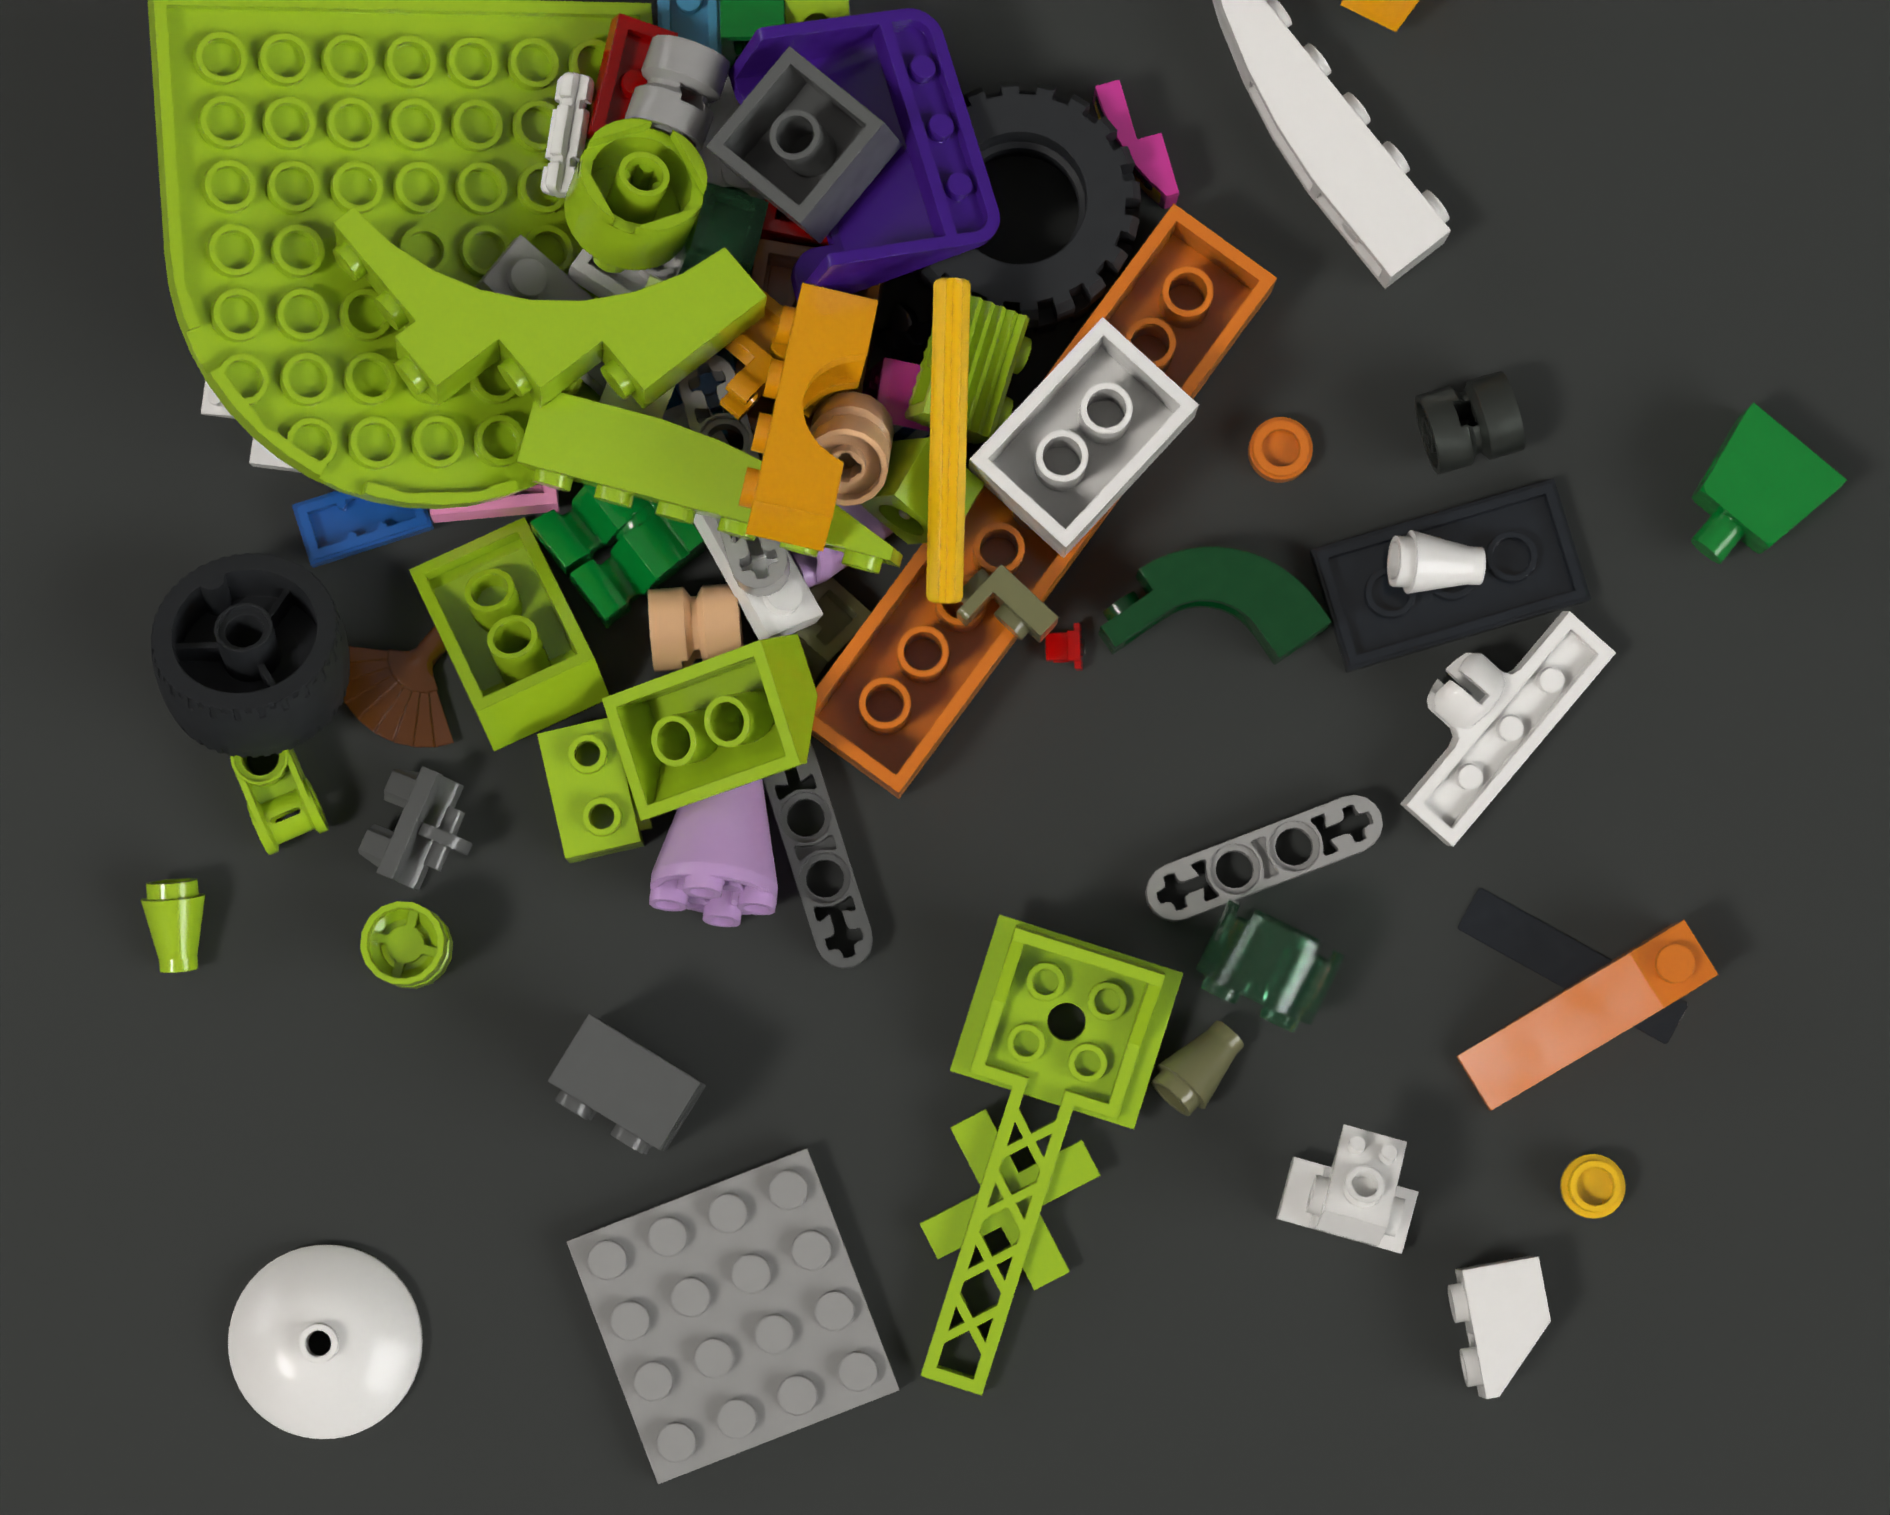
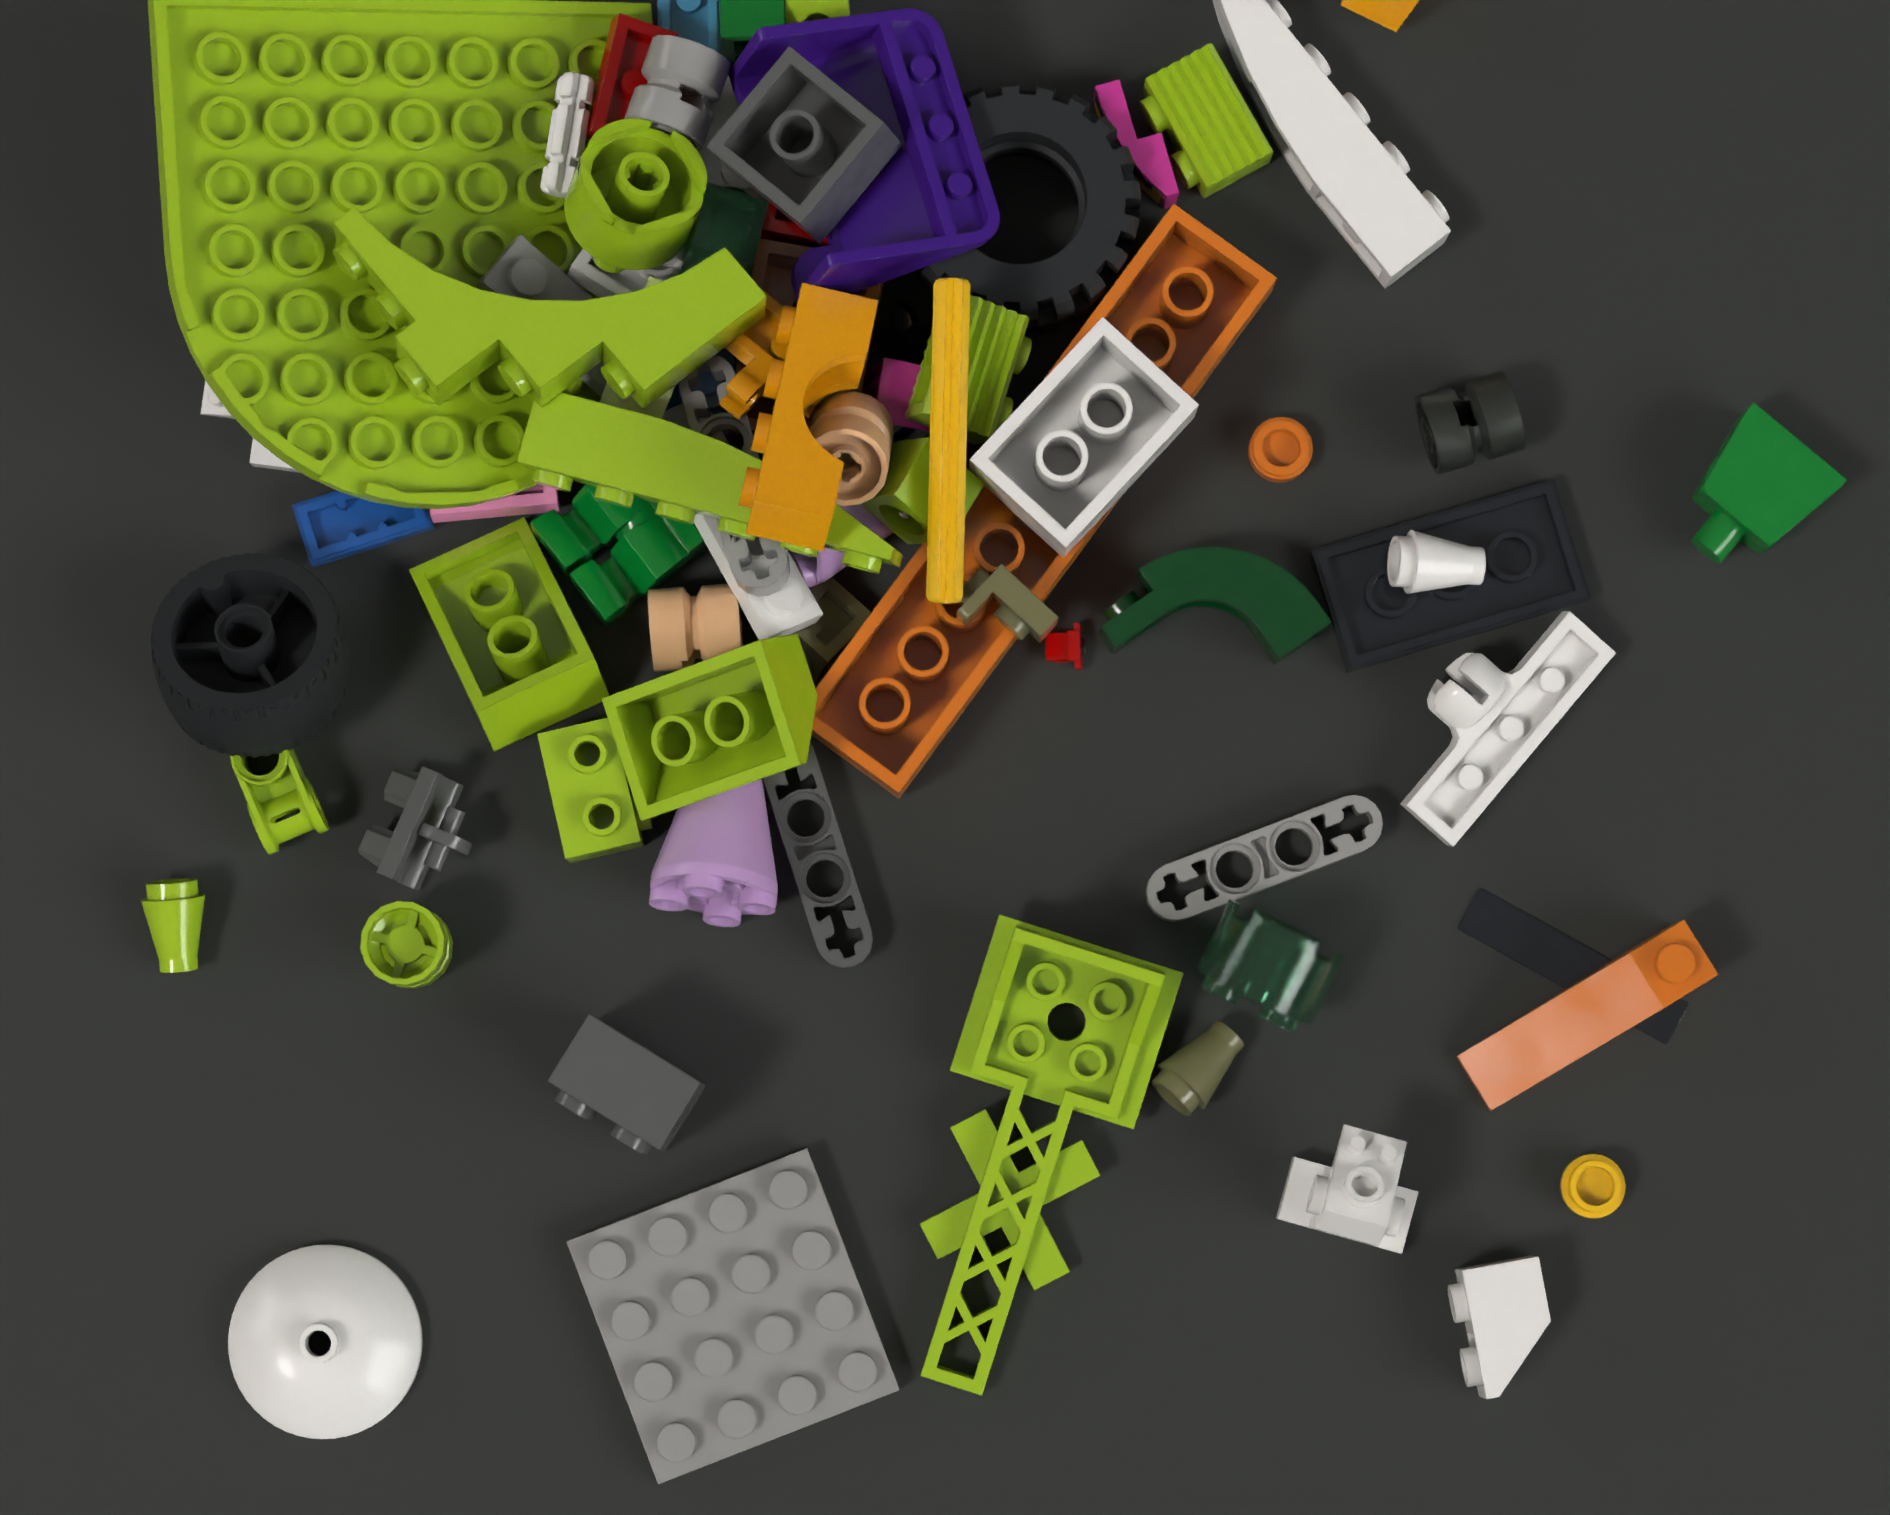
(398, 693): reddish brown hand -> none
(1205, 122): none -> lime brick

